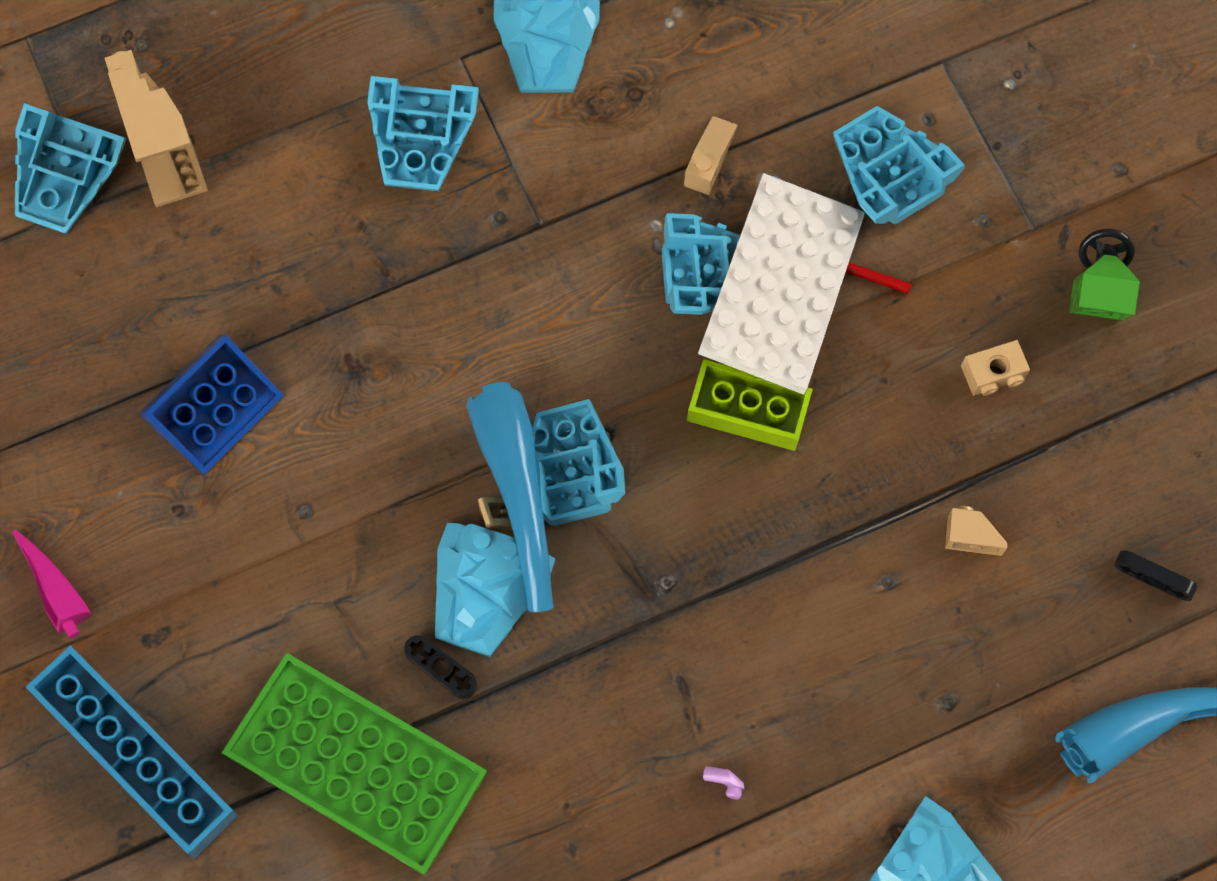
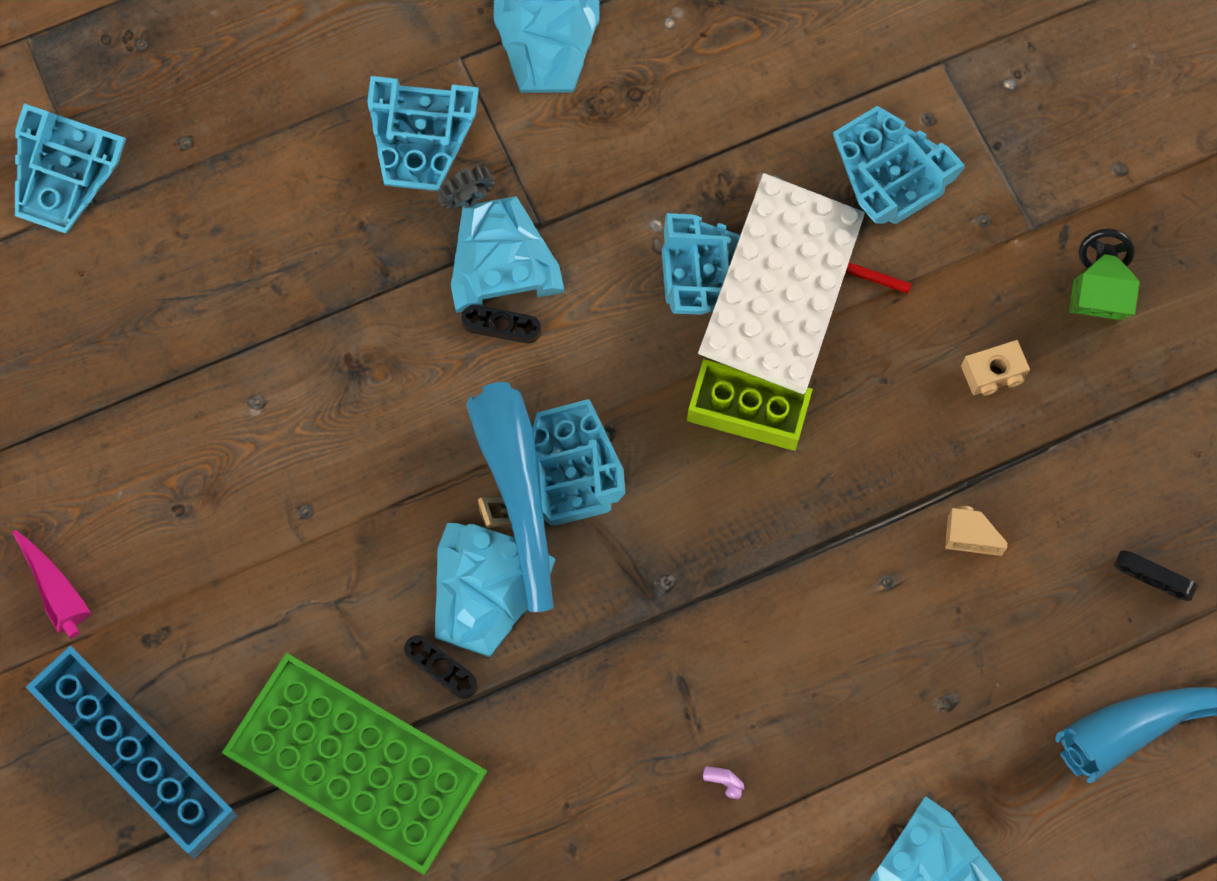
(155, 132): tan panel -> none
(211, 404): blue slope -> none
(465, 188): none -> dark grey gear
(480, 328): none -> black beam
(501, 255): none -> medium azure wedge
(709, 155): tan slope -> none

